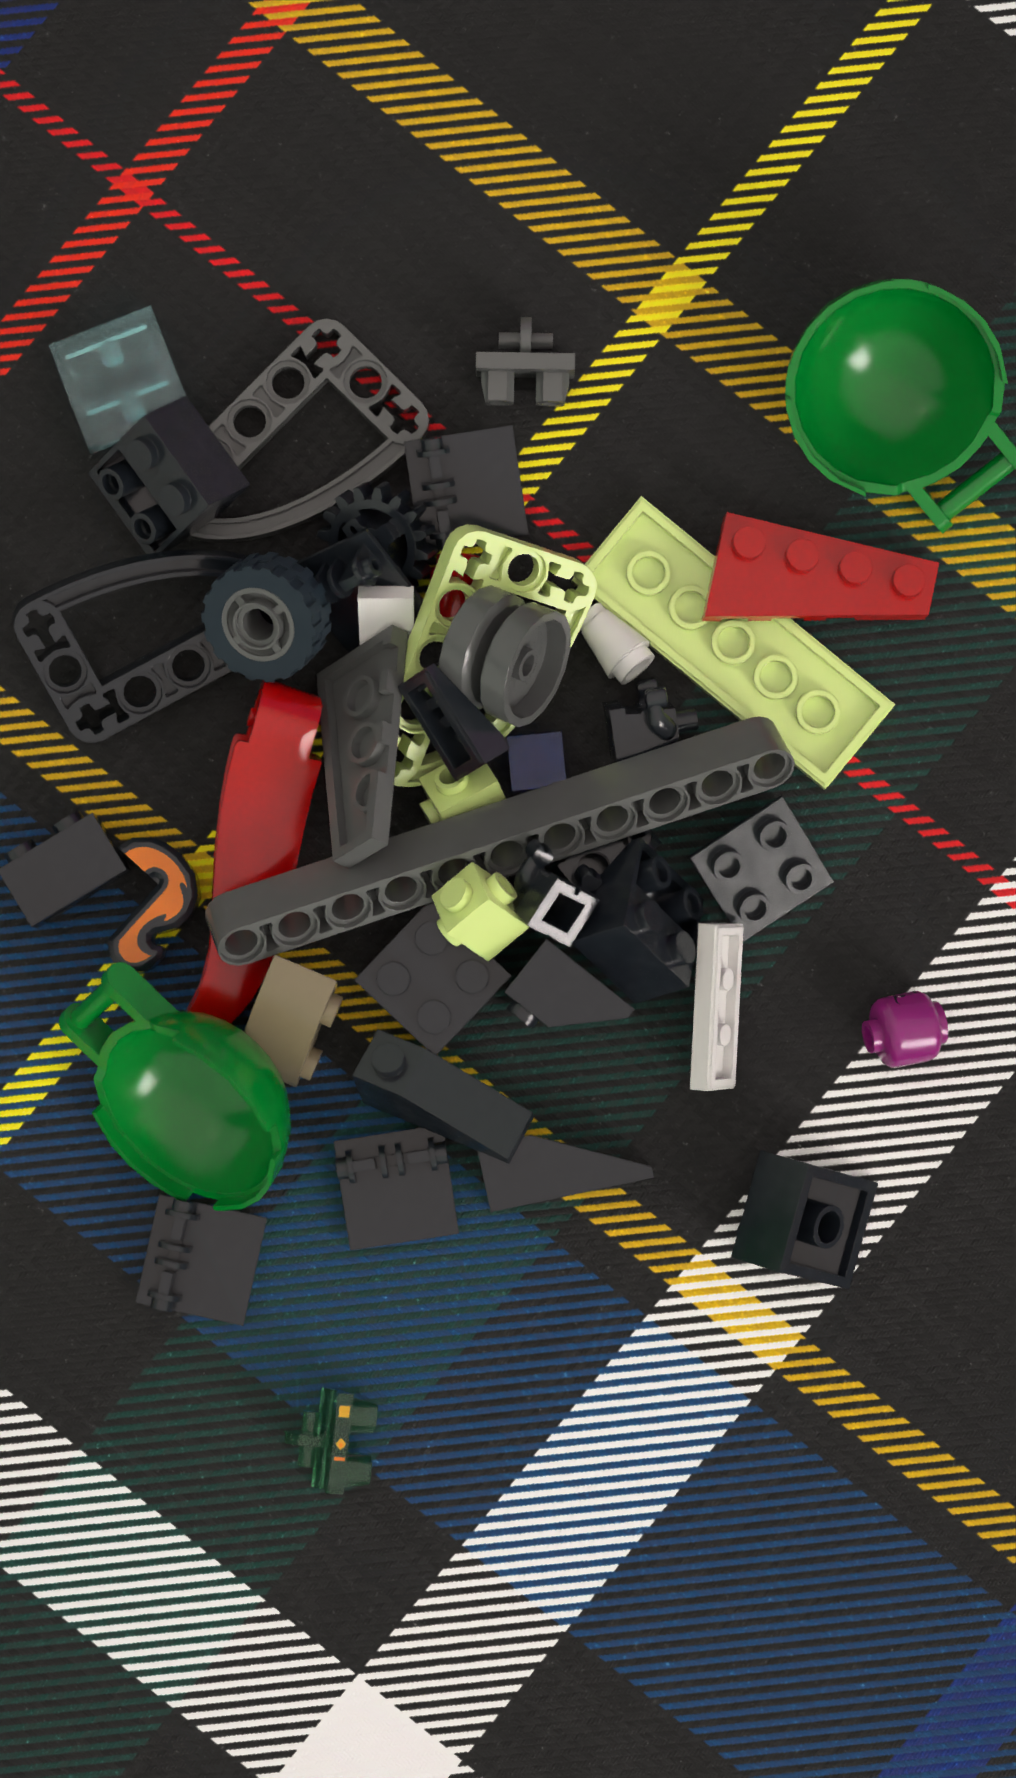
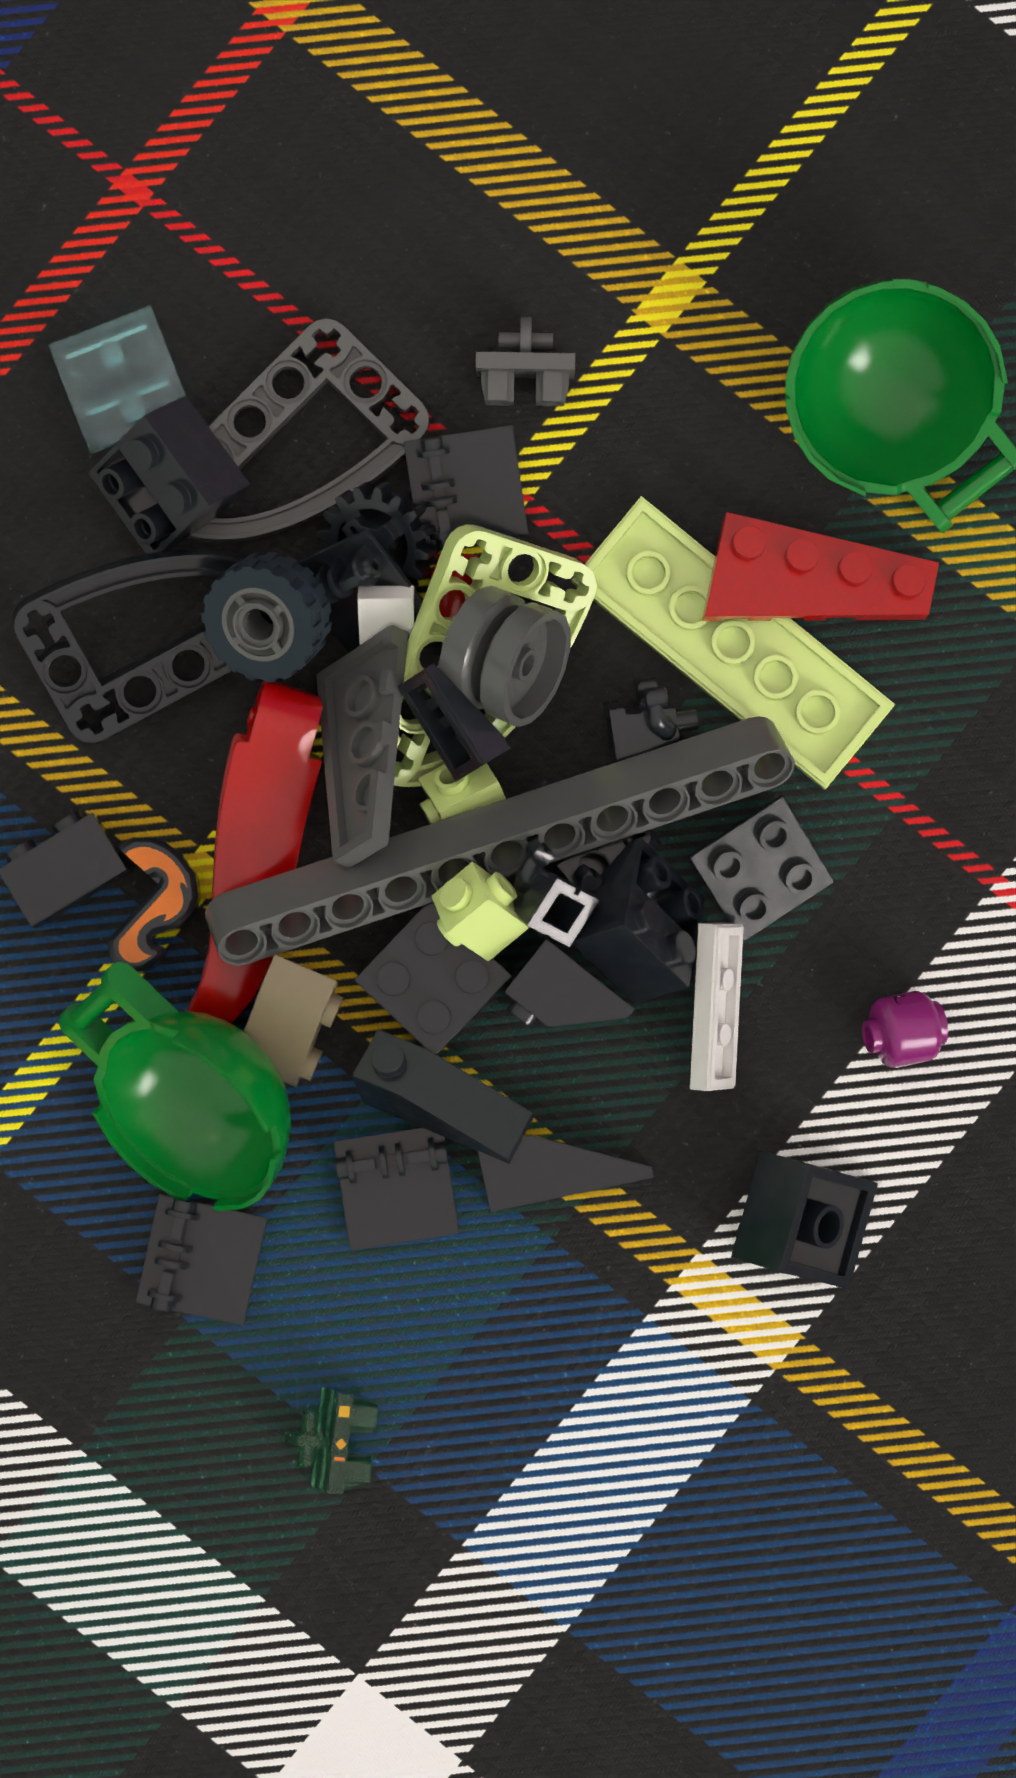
(536, 760): clear blue tile -> none
(616, 645): white cone -> none

